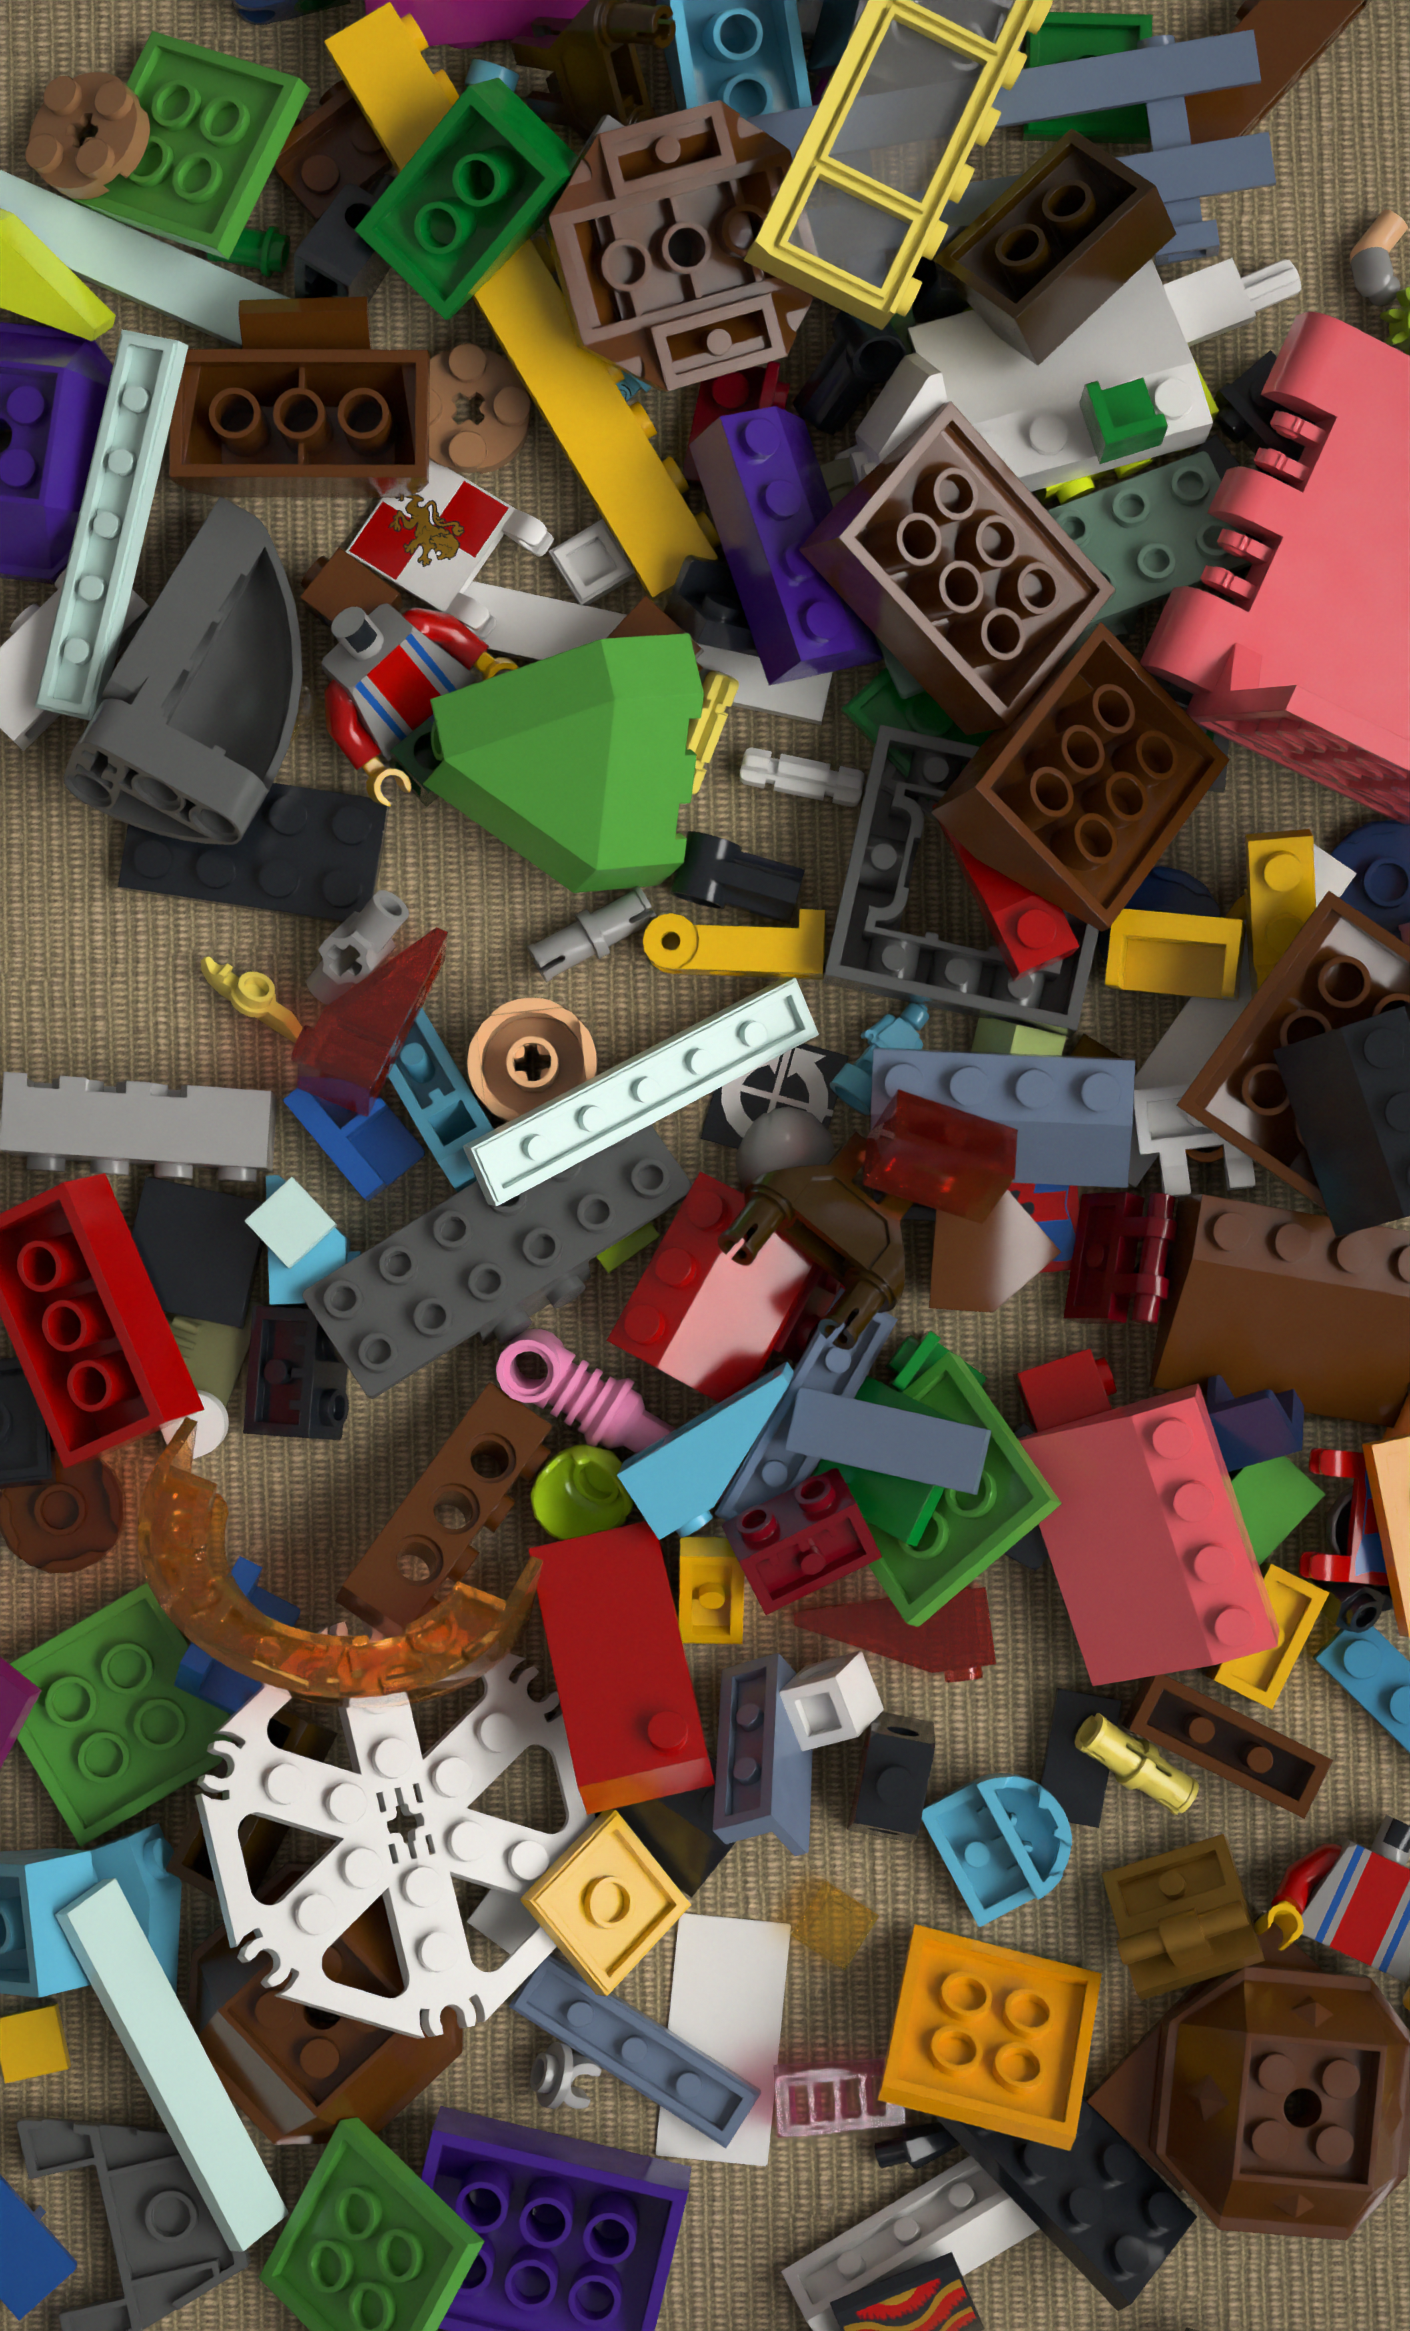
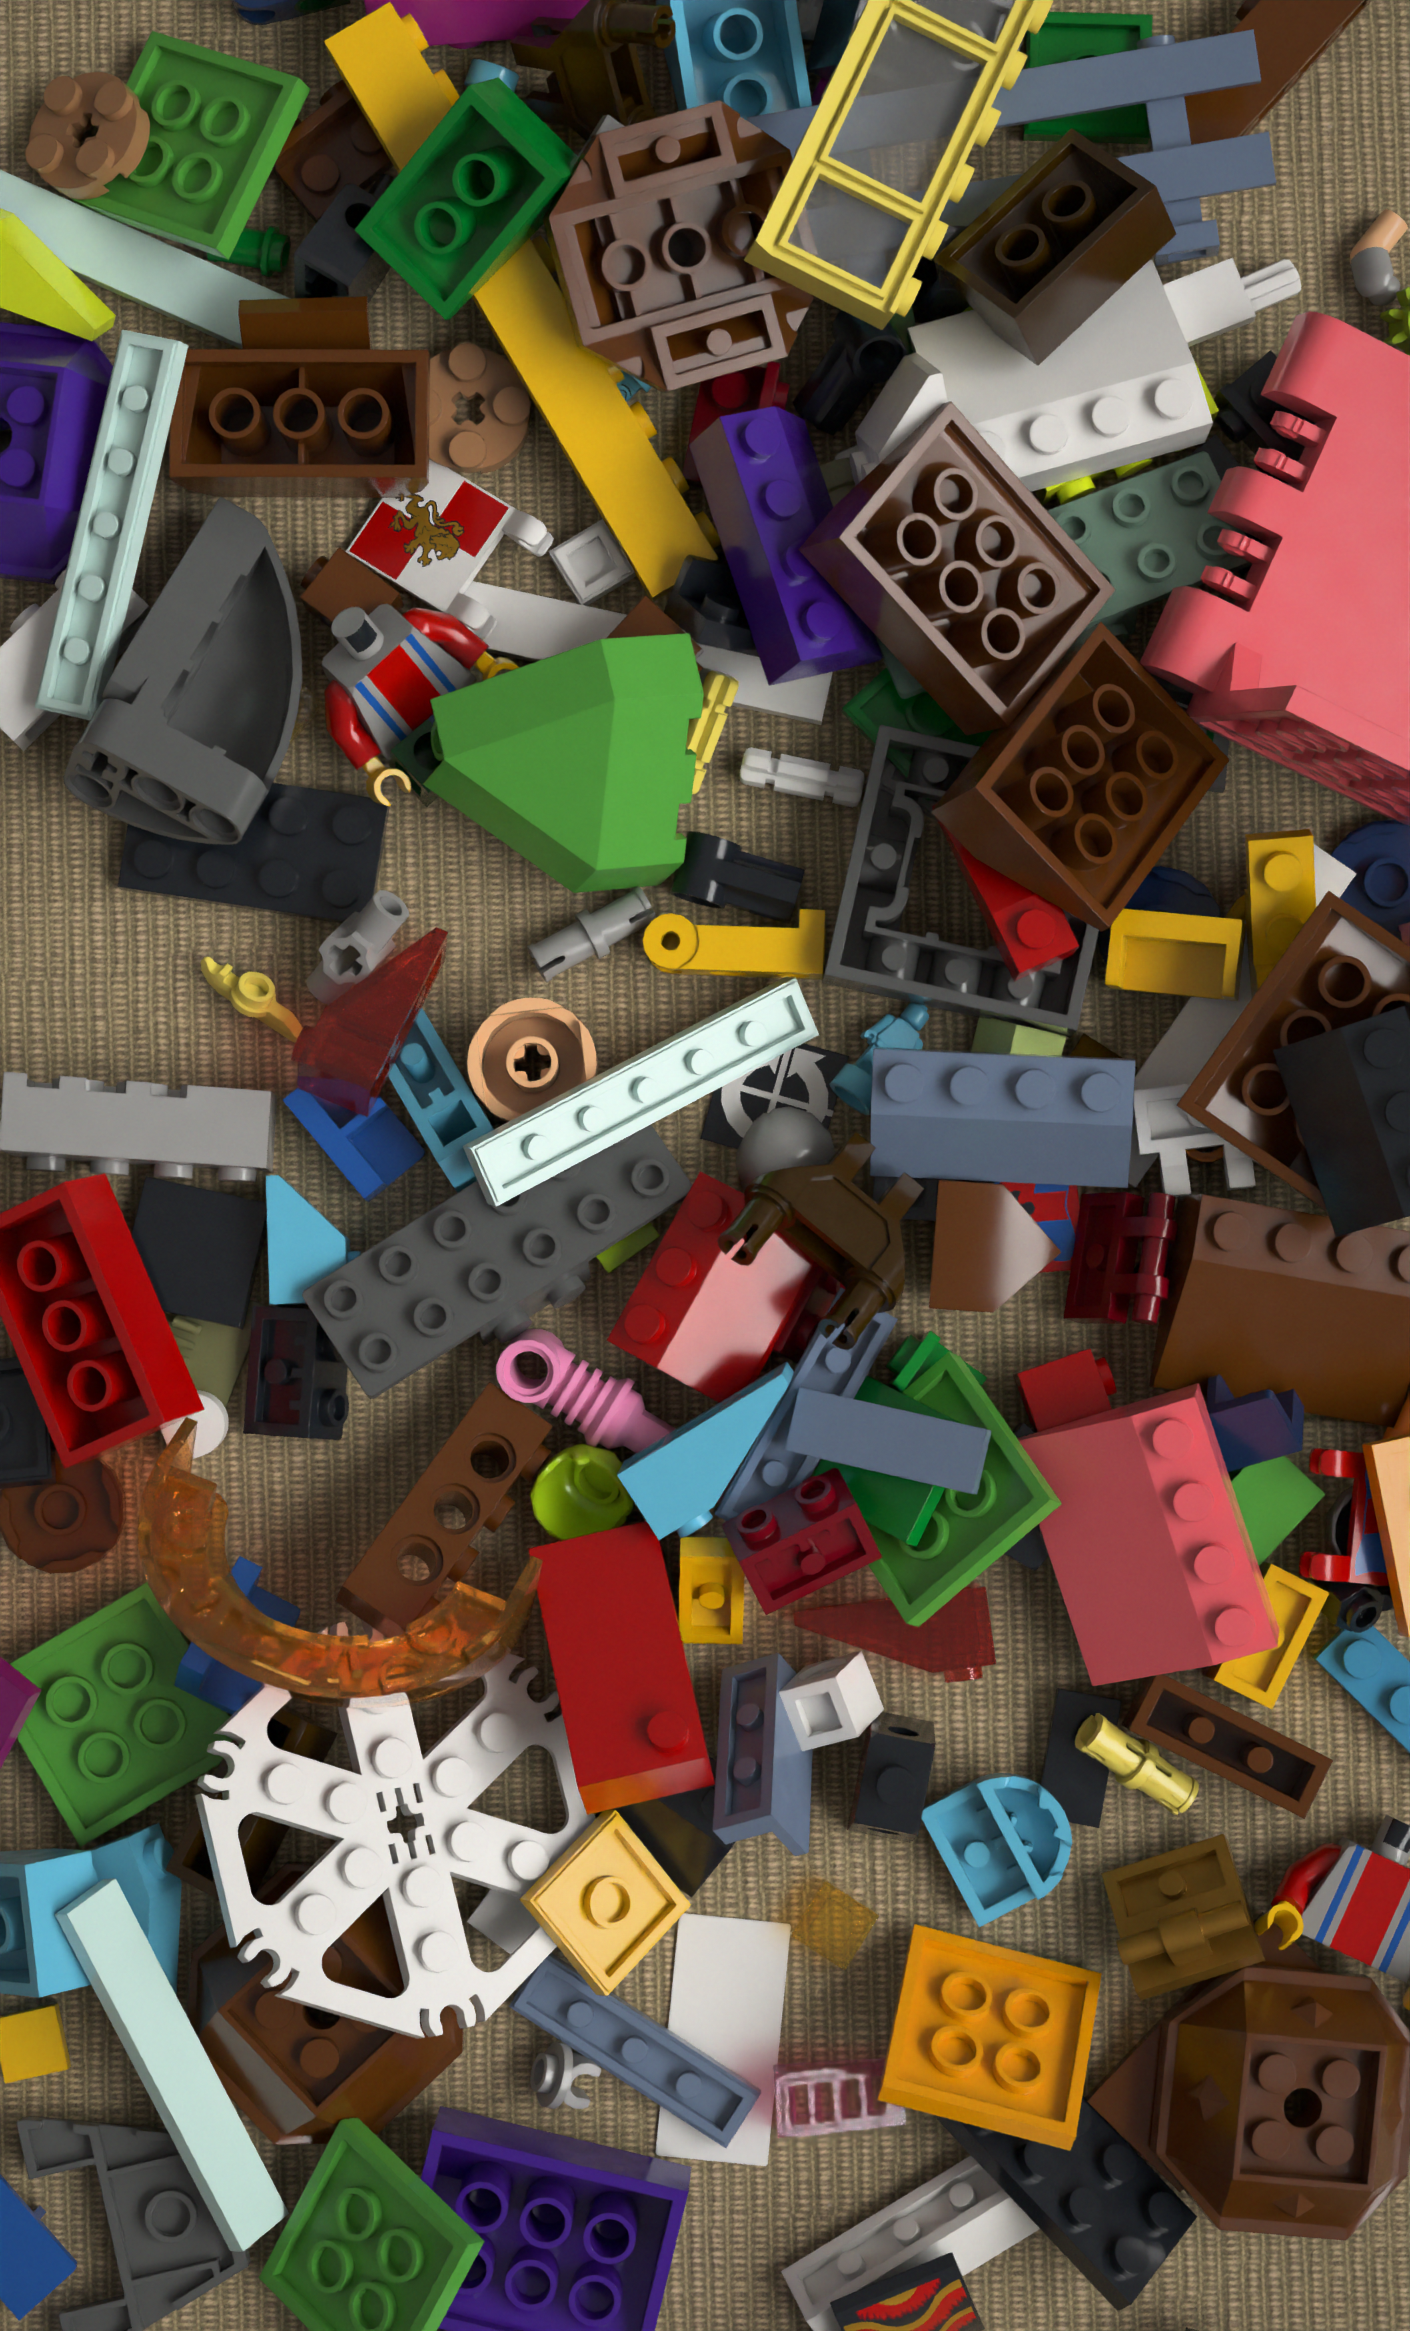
(291, 1222): light aqua tile -> none
(916, 2146): black bar -> none
(940, 1157): clear red brick -> none
(1121, 419): green panel -> none

